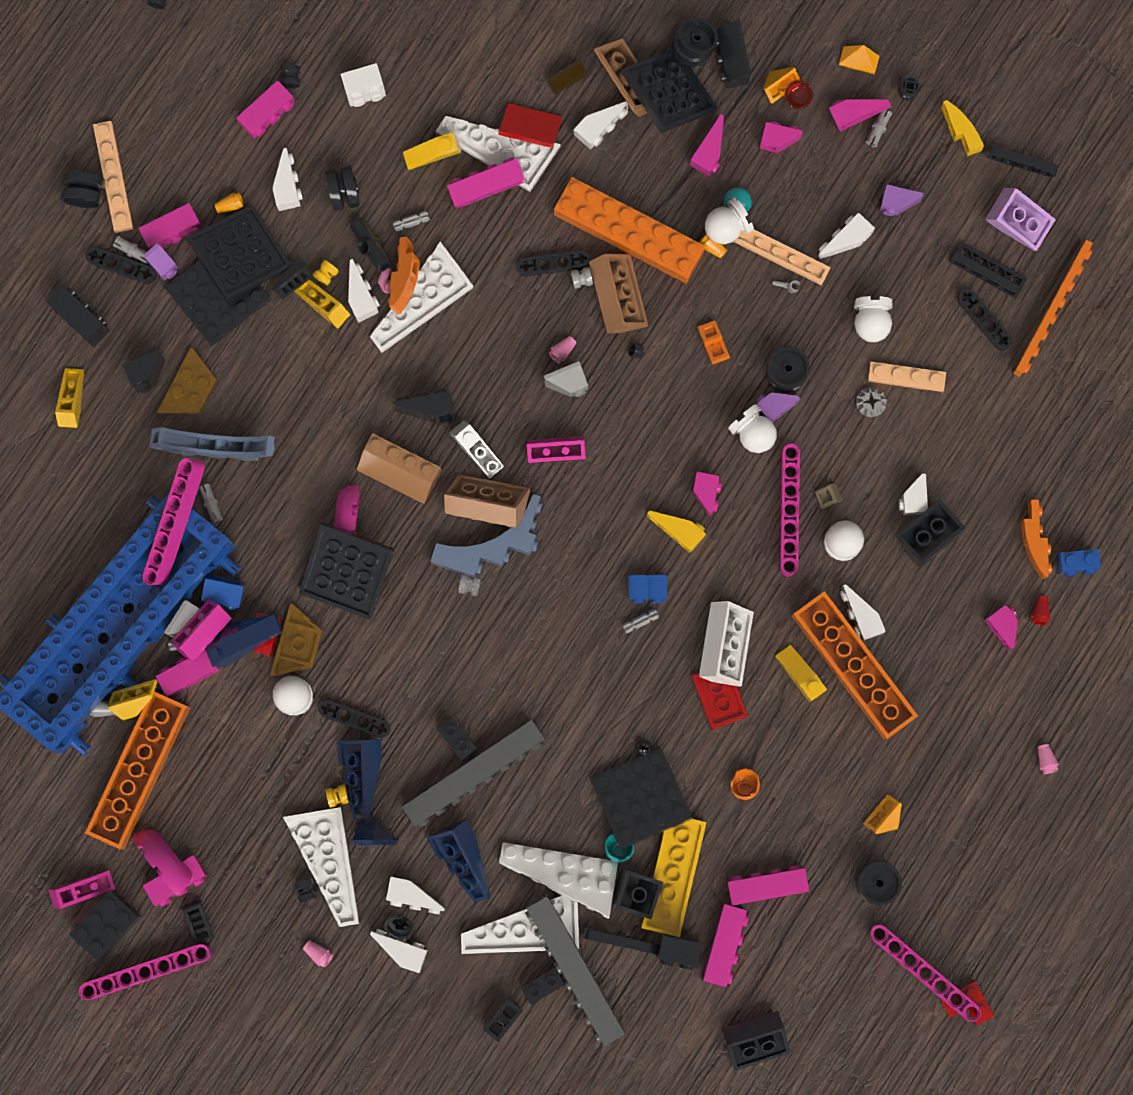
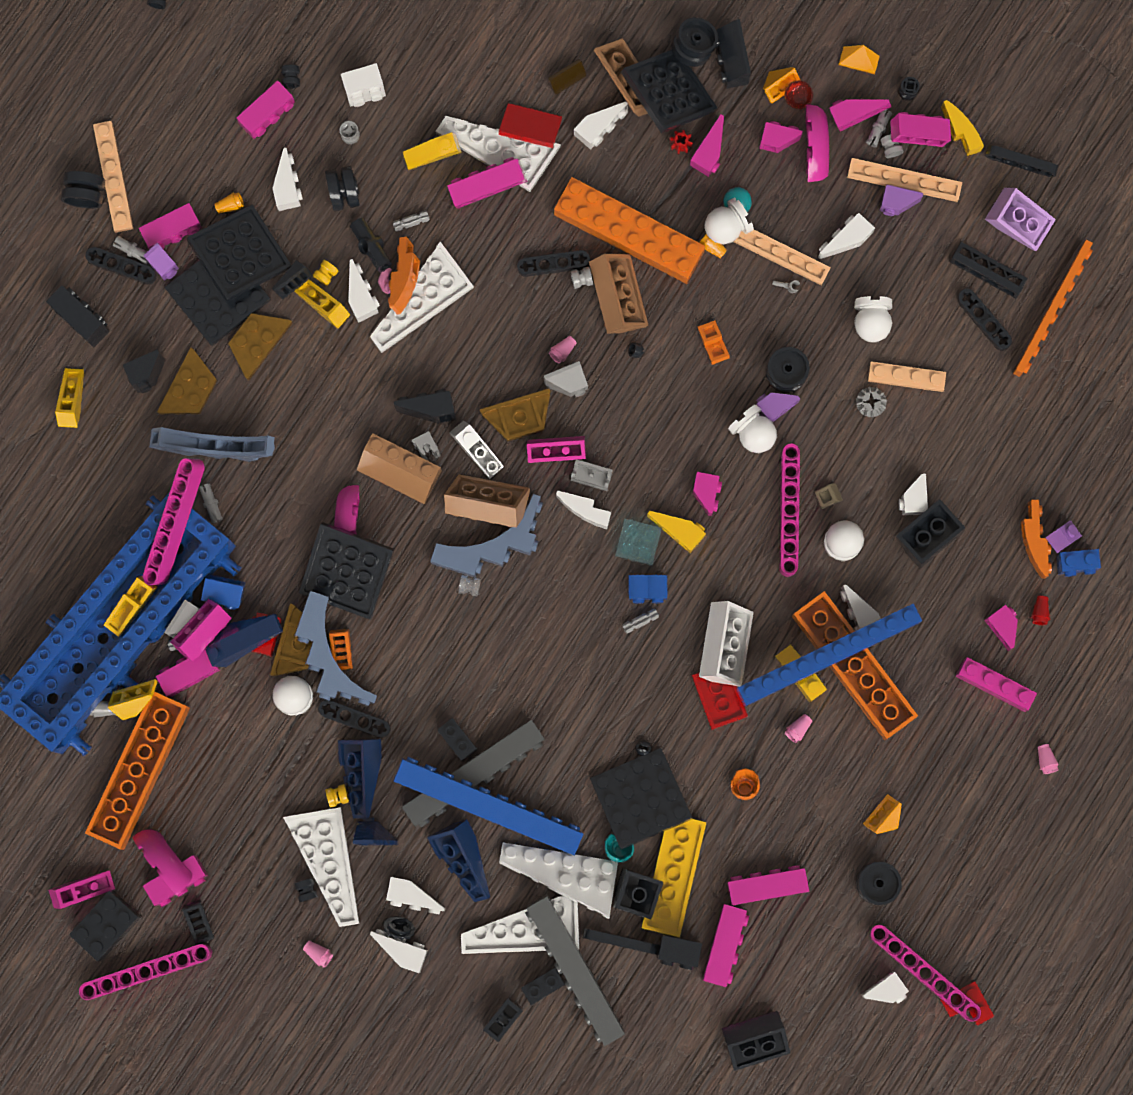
(129, 606): none -> yellow slope
(256, 340): none -> pearl gold wing
(333, 680): none -> sand blue arch
(341, 632): none -> orange slope
(347, 129): none -> light grey wheel
(425, 443): none -> light grey hinge
(487, 806): none -> blue brick
(519, 416): none -> pearl gold wing
(584, 509): none -> white slope
(591, 475): none -> light grey hinge
(638, 542): none -> clear light blue plate
(679, 146): none -> red gear
(798, 728): none -> bright pink cone
(818, 139): none -> dark pink brick
(829, 655): none -> blue brick
(887, 990): none -> white slope
(892, 149): none -> light grey wheel
(906, 179): none -> light nougat plate
(920, 129): none -> dark pink brick
(996, 684): none -> dark pink brick
(1063, 536): none -> medium lavender slope

